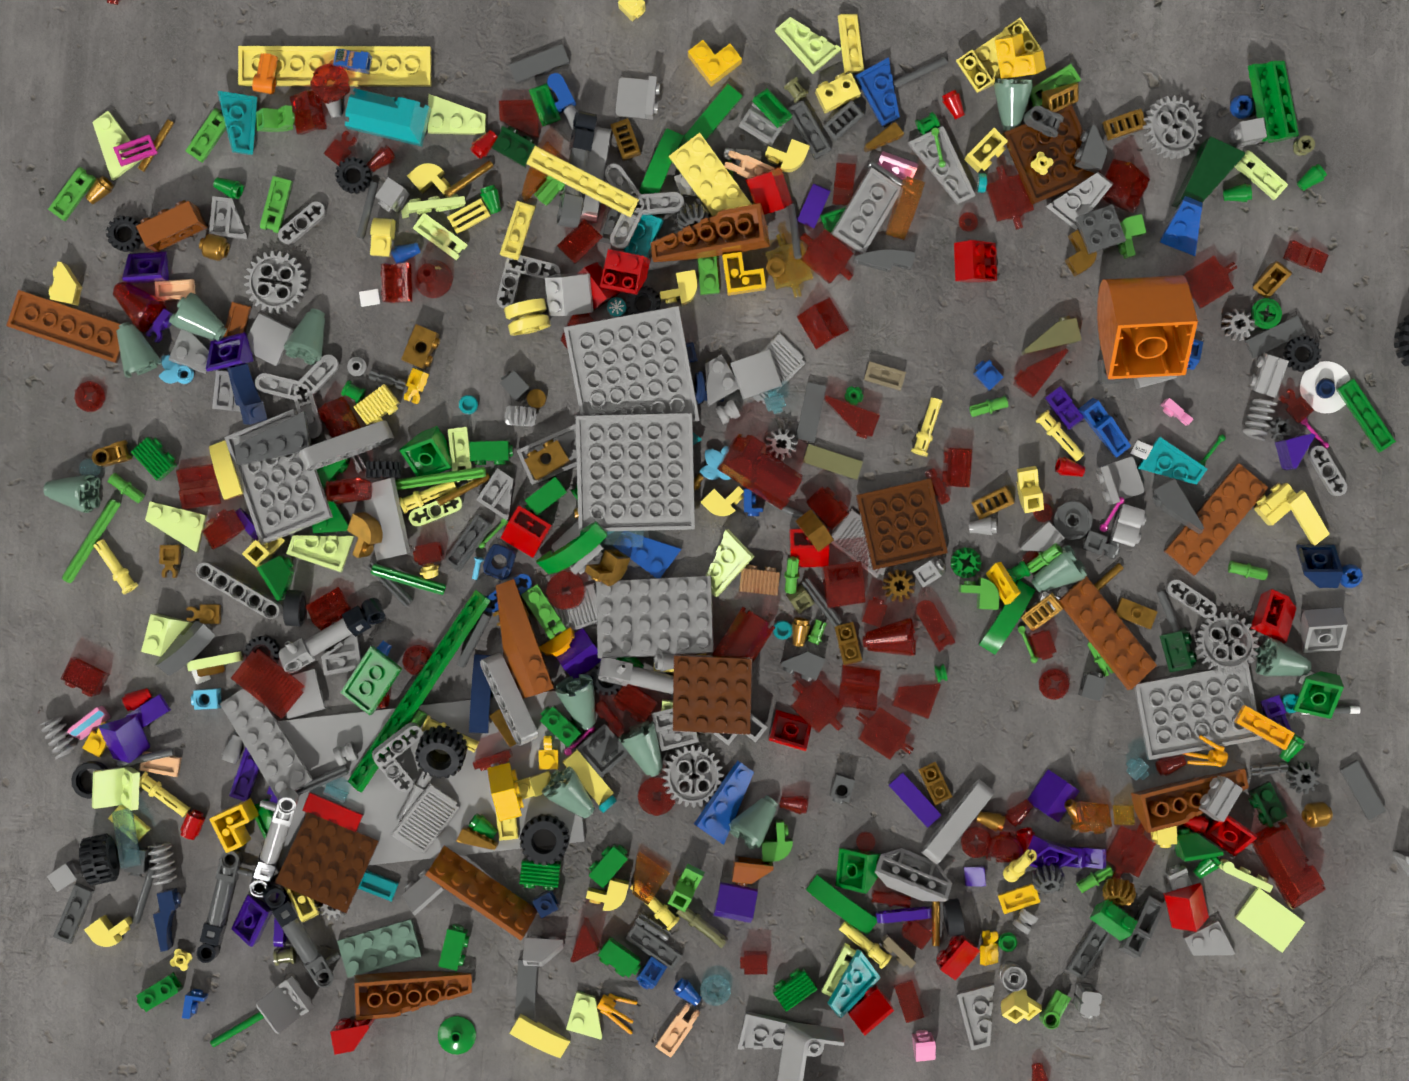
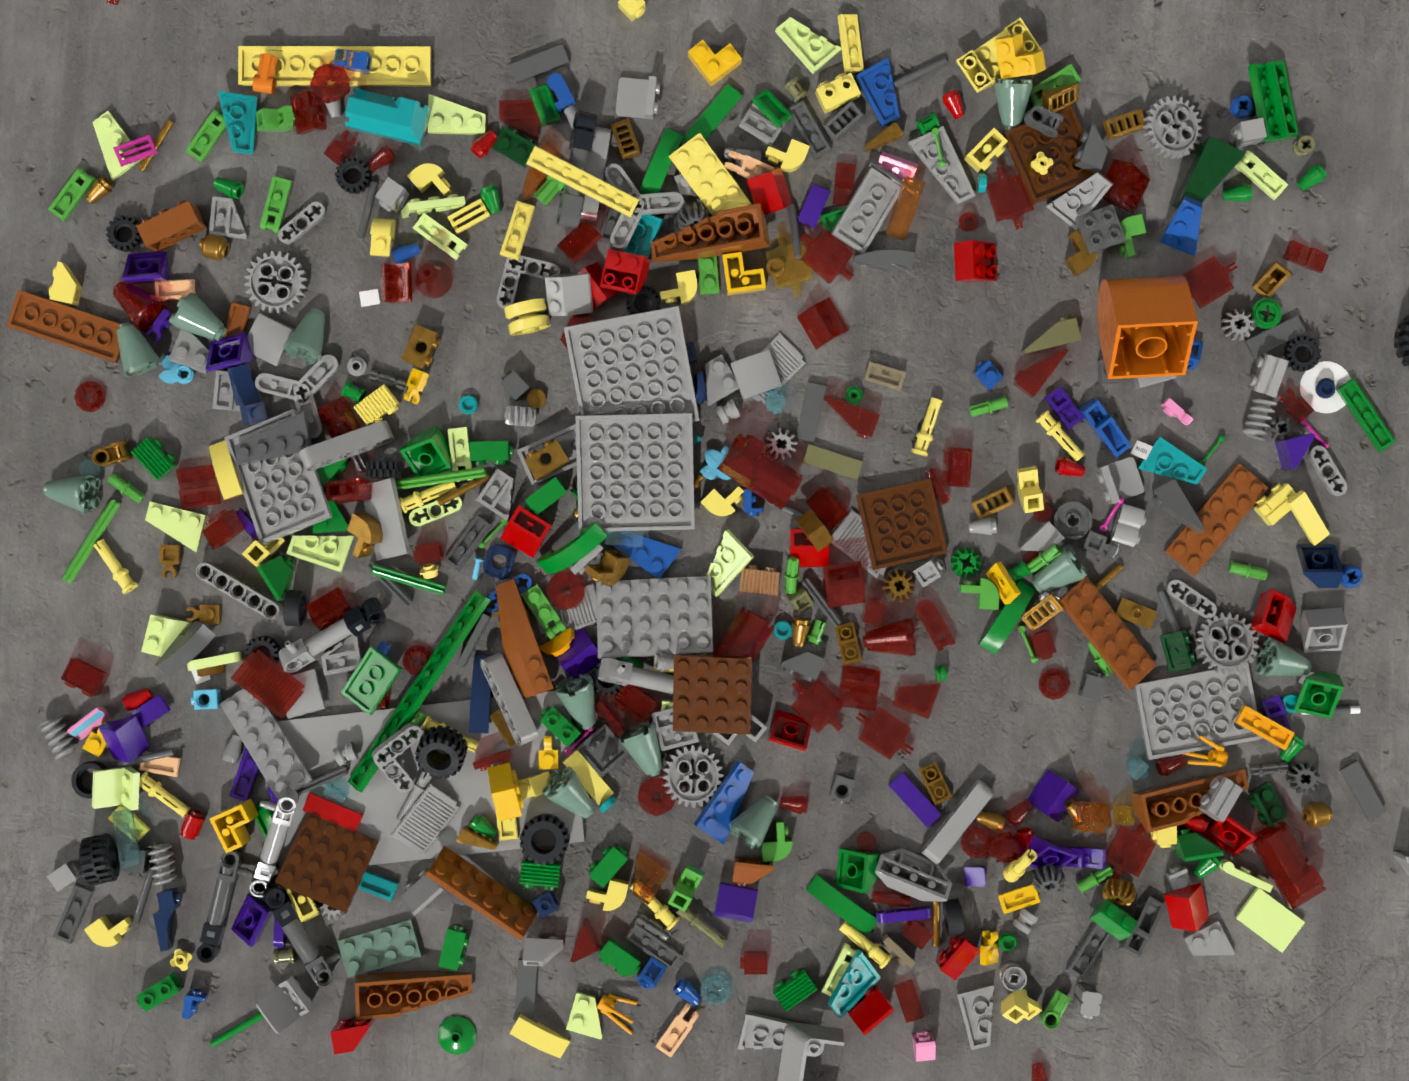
(468, 179): pearl gold bar -> none
(616, 307): teal tile -> none

